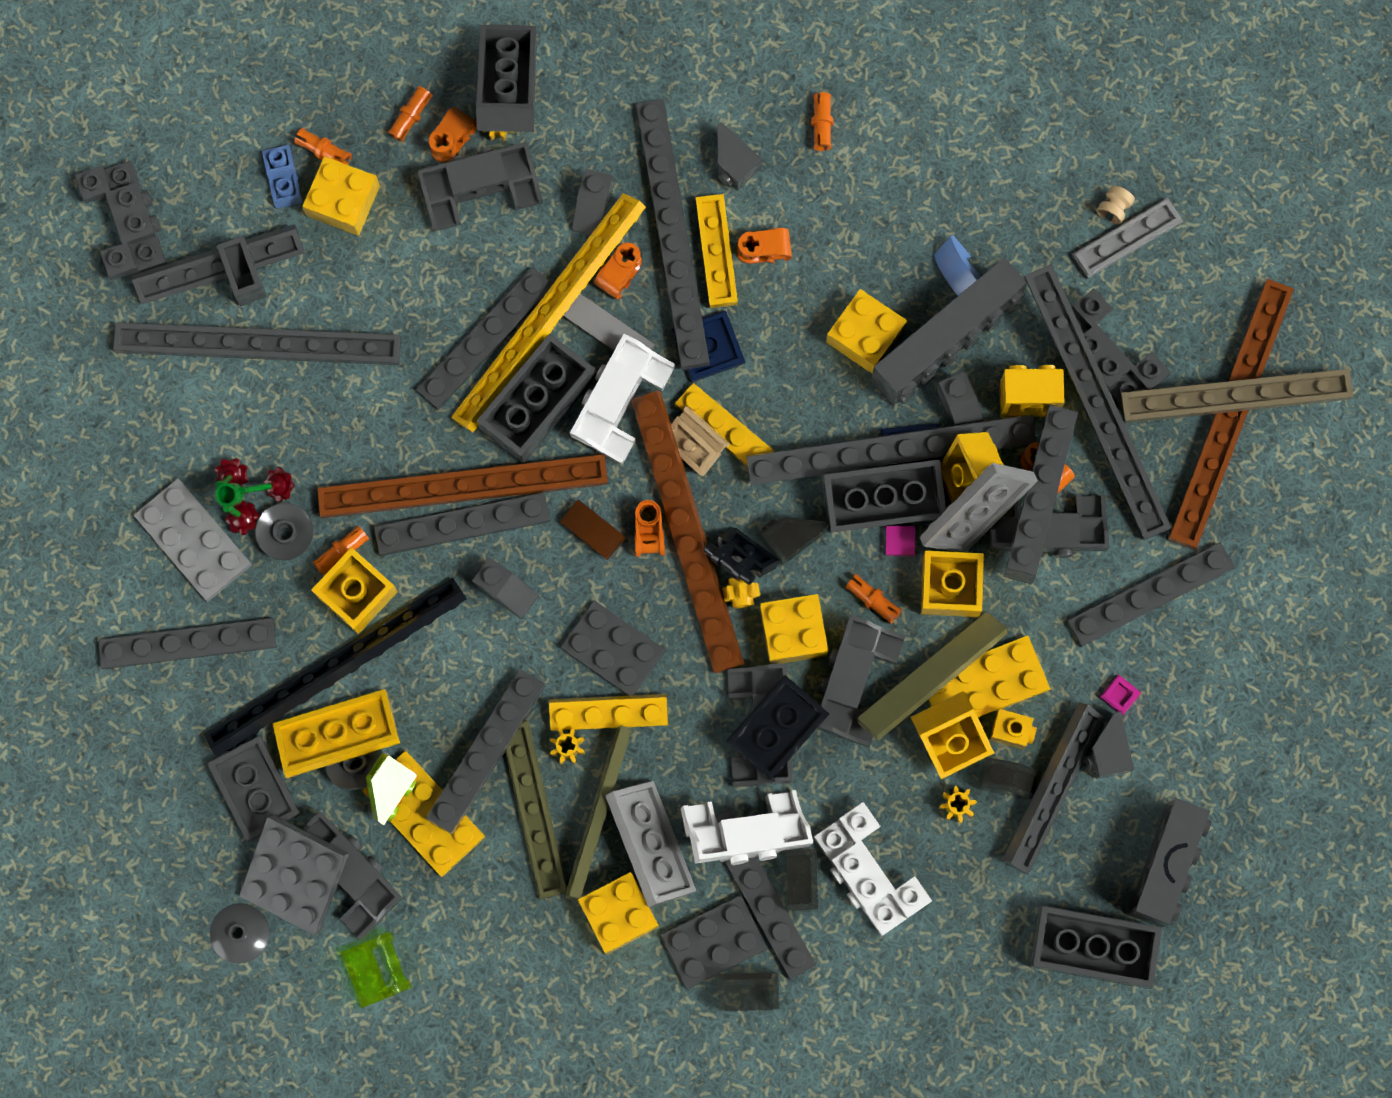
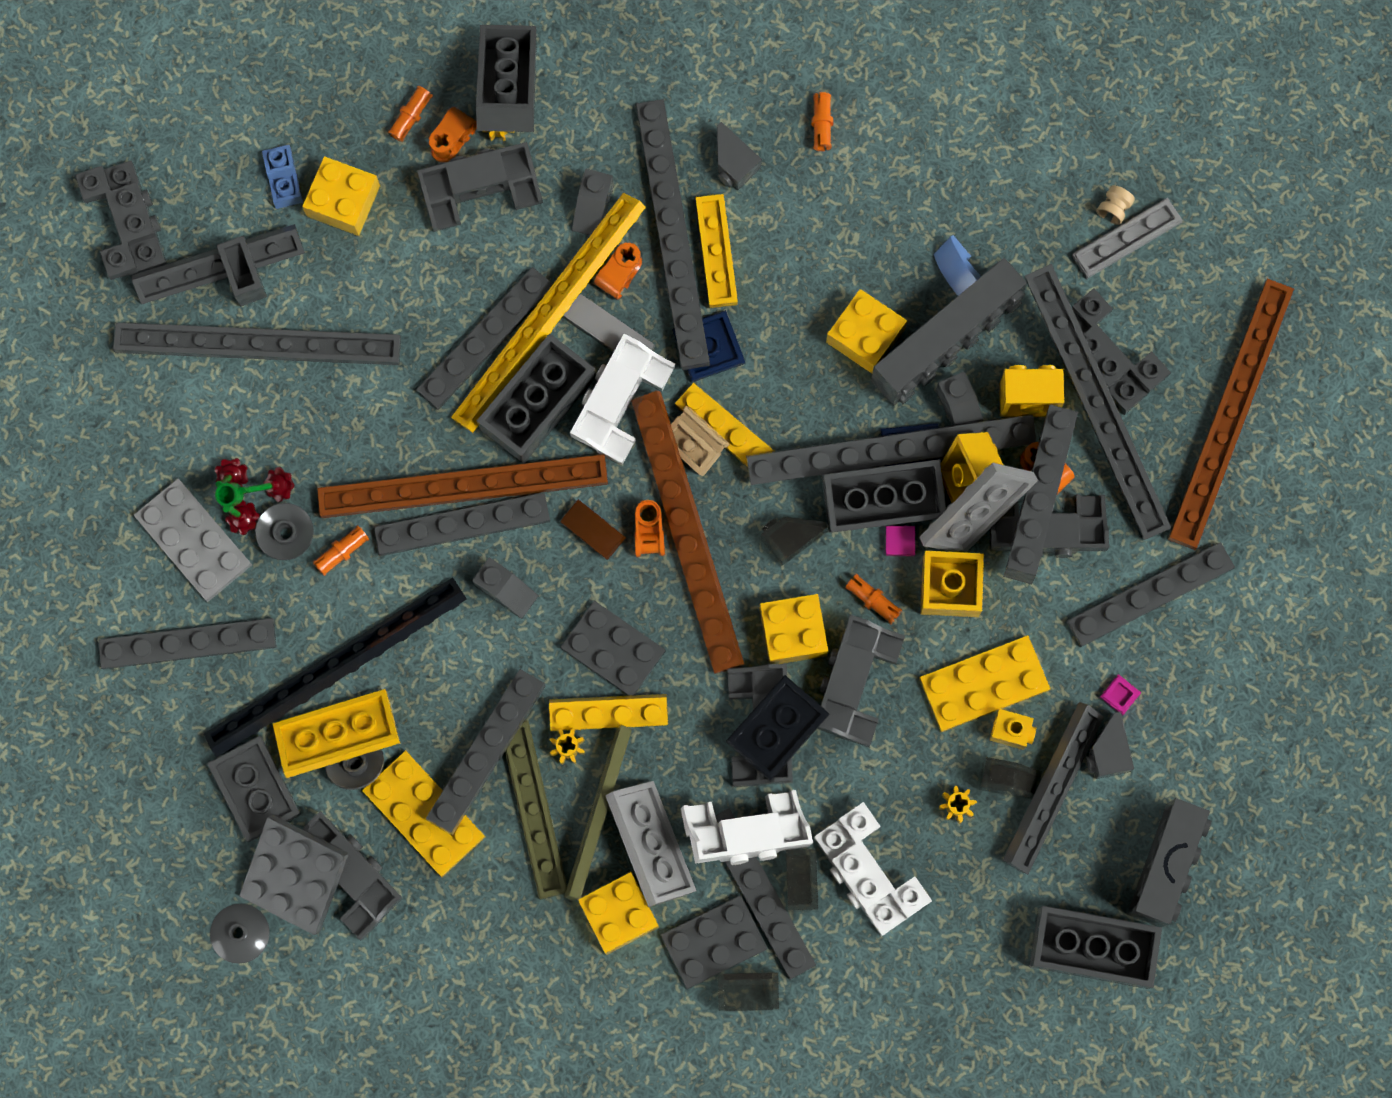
(321, 147): orange pin -> none
(354, 590): yellow brick -> none
(367, 974): clear neon green plate -> none
(386, 786): slope -> none
(740, 593): yellow gear -> none
(750, 556): black plate -> none
(767, 246): orange piece -> none
(932, 676): olive tile -> none
(952, 735): yellow brick -> none
(1236, 396): dark tan plate -> none

